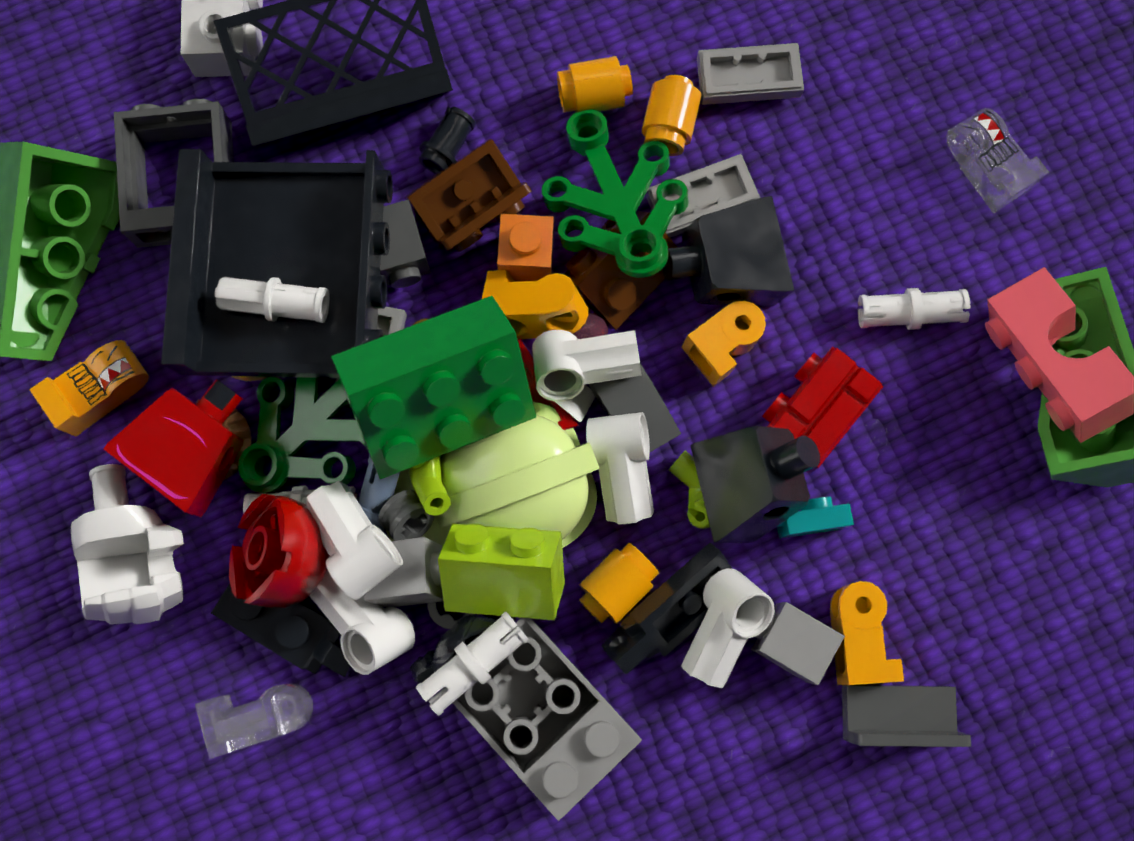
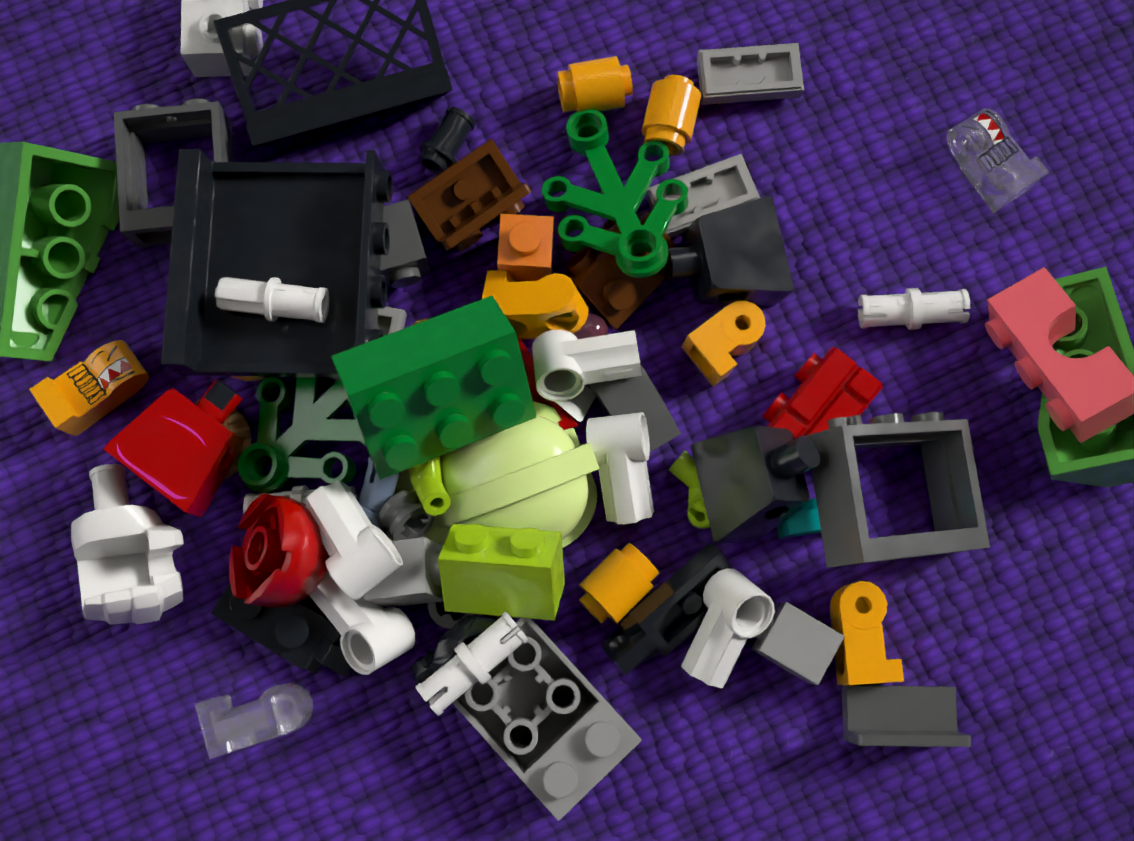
(949, 479): none -> dark grey window

